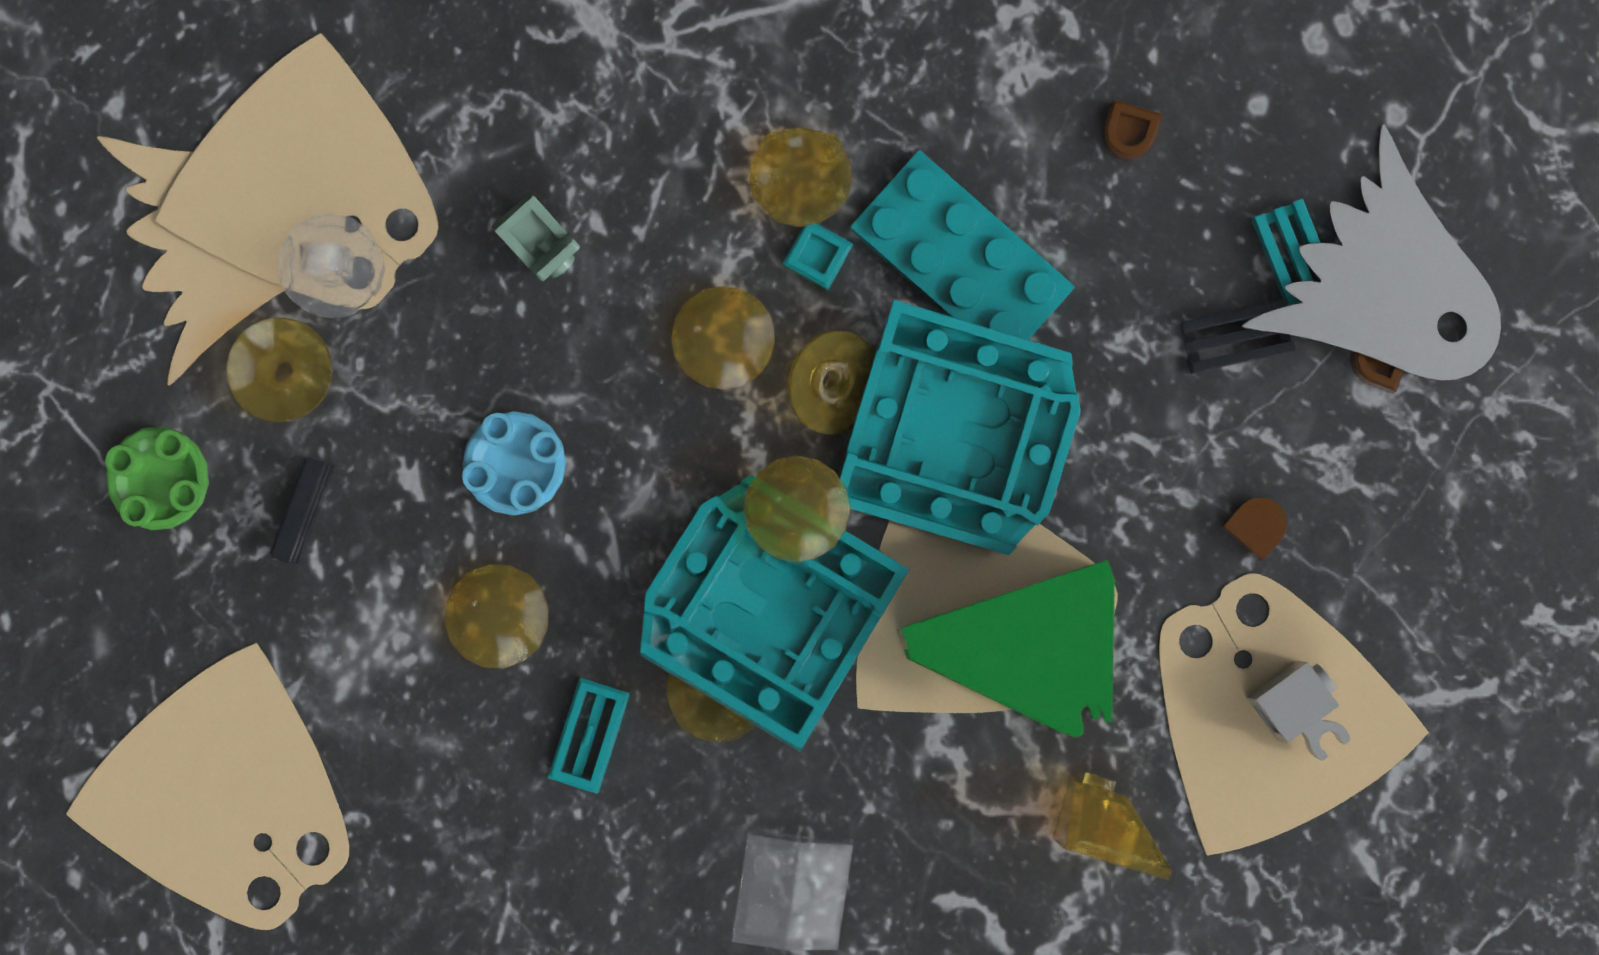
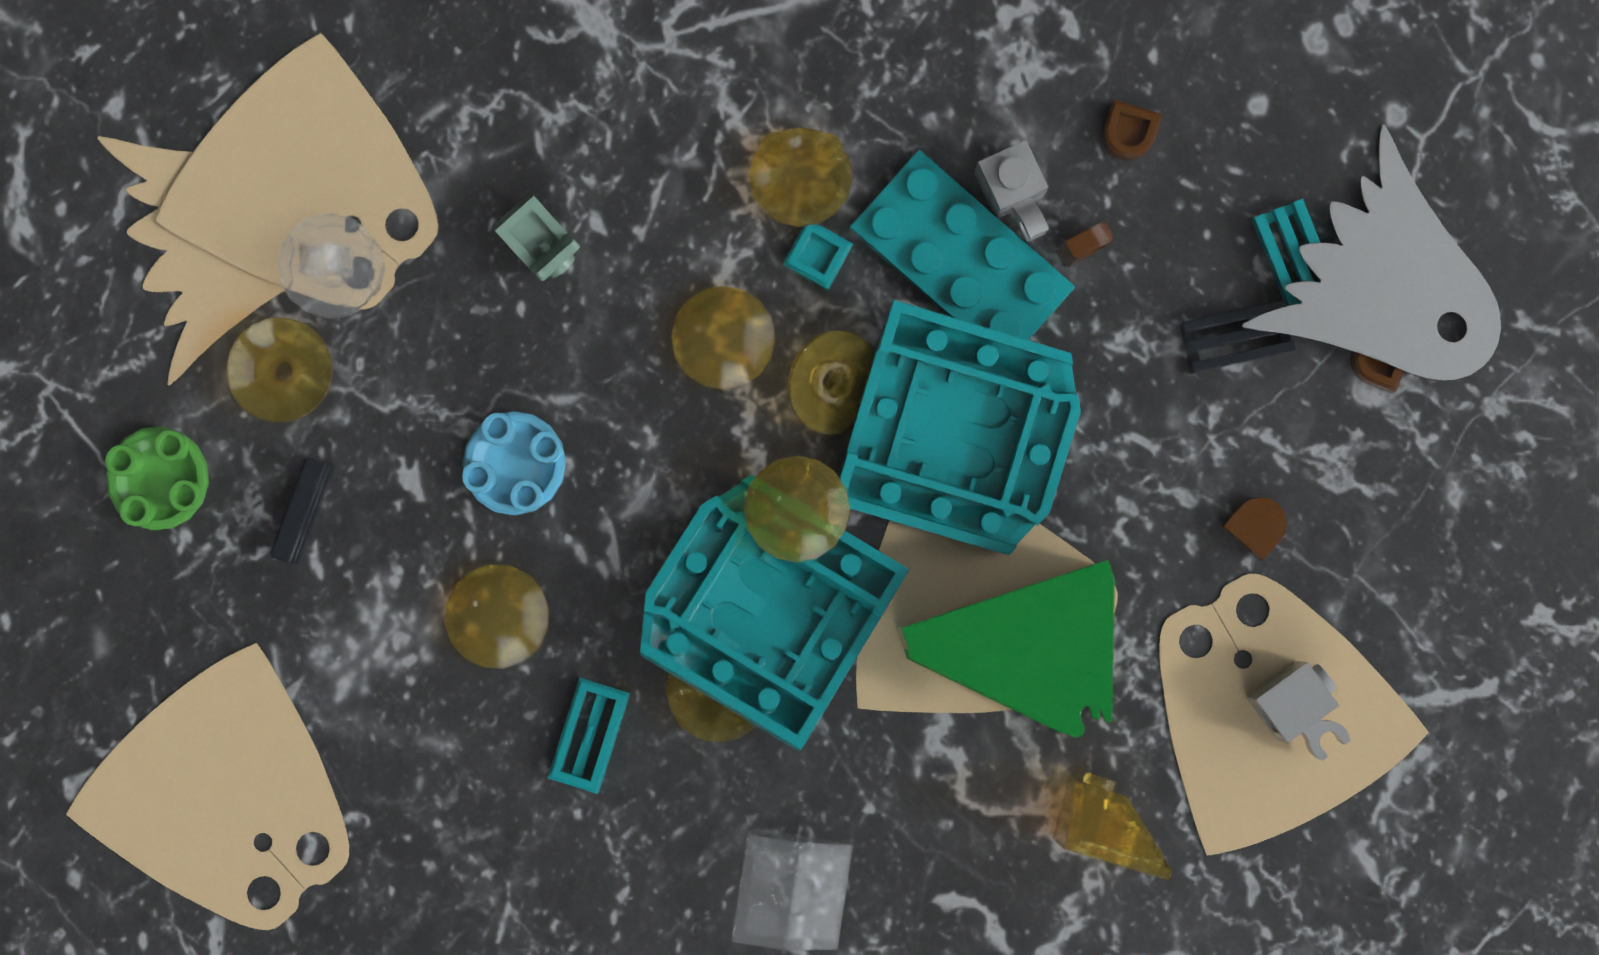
(1013, 184): none -> light grey brick
(1085, 244): none -> reddish brown tile

